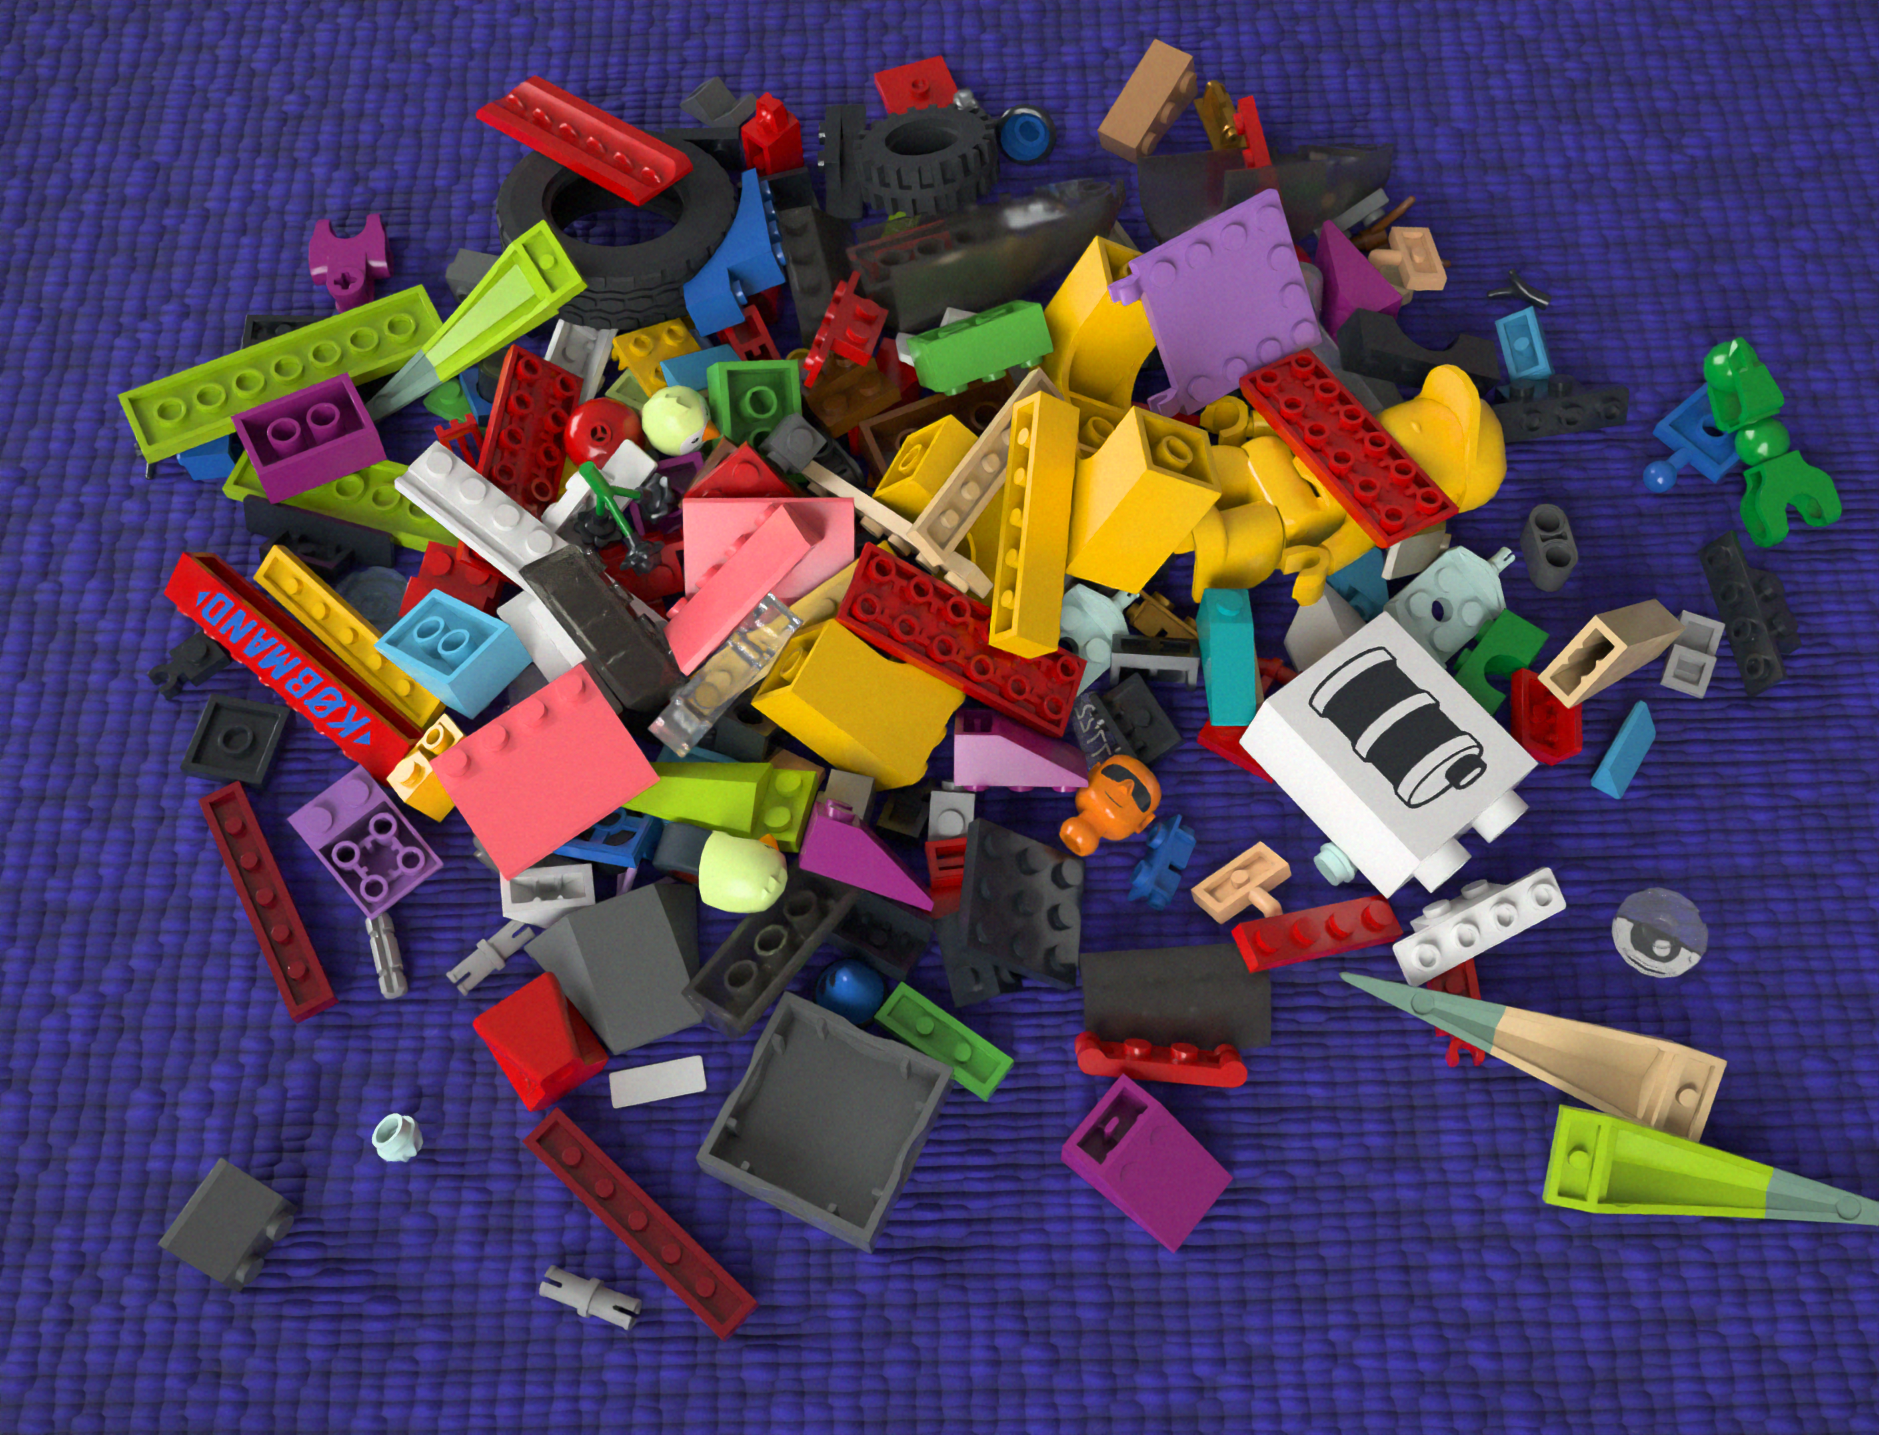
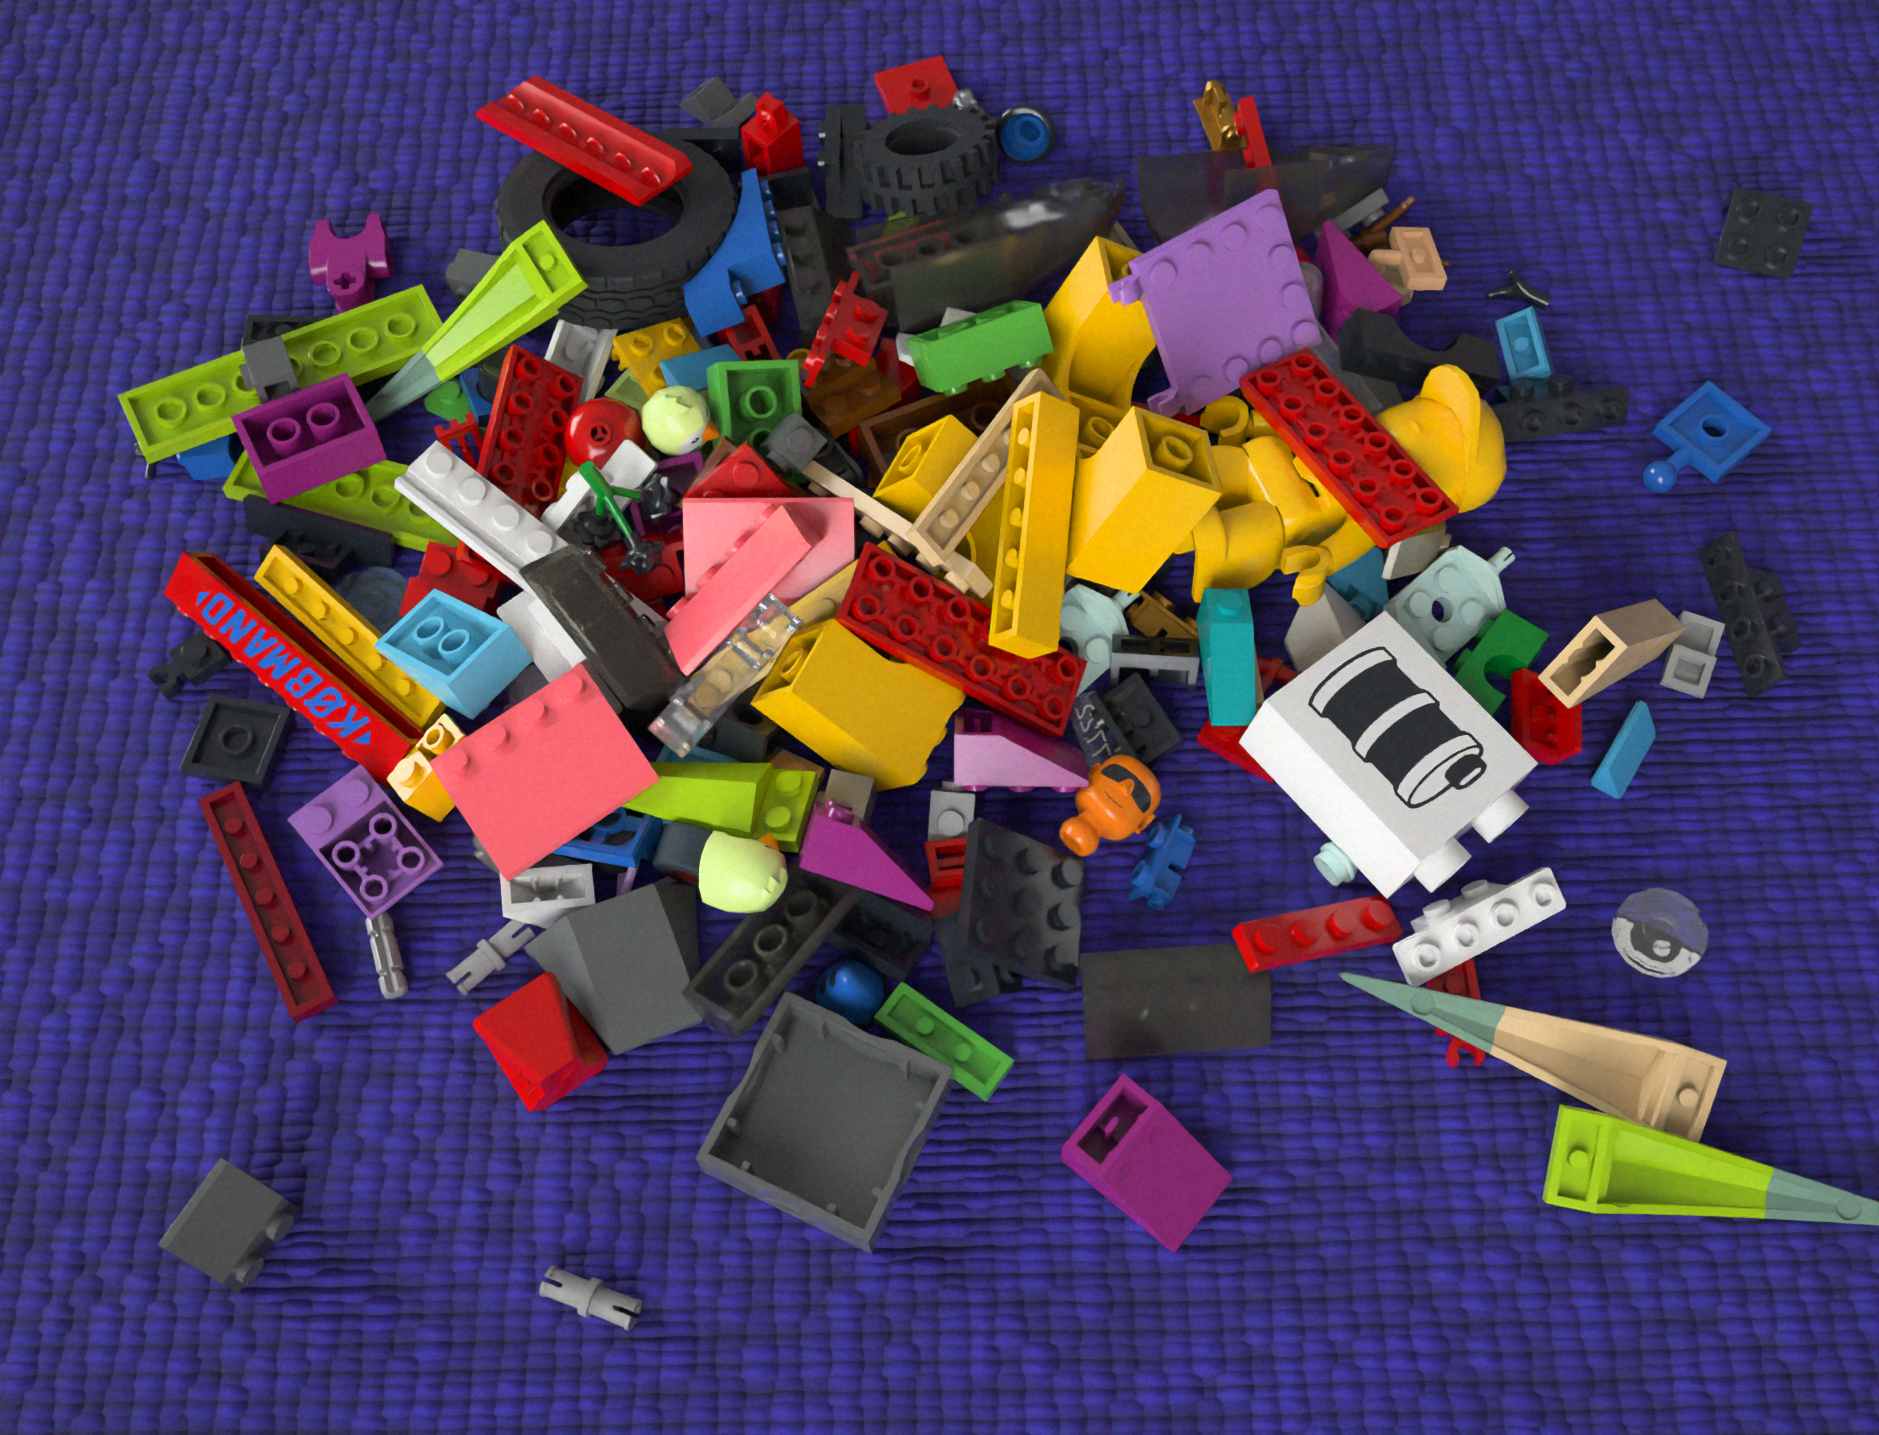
(269, 369): none -> dark grey brick
(397, 1138): light aqua plate -> none
(641, 1224): dark red plate -> none
(657, 1081): white sticker -> none
(906, 814): black plate -> none
(1149, 102): medium nougat wedge -> none
(1173, 1064): red plate -> none
(1243, 883): light nougat plate -> none
(1549, 547): dark grey beam -> none
(1744, 401): green piece -> none
(1762, 233): none -> black bracket

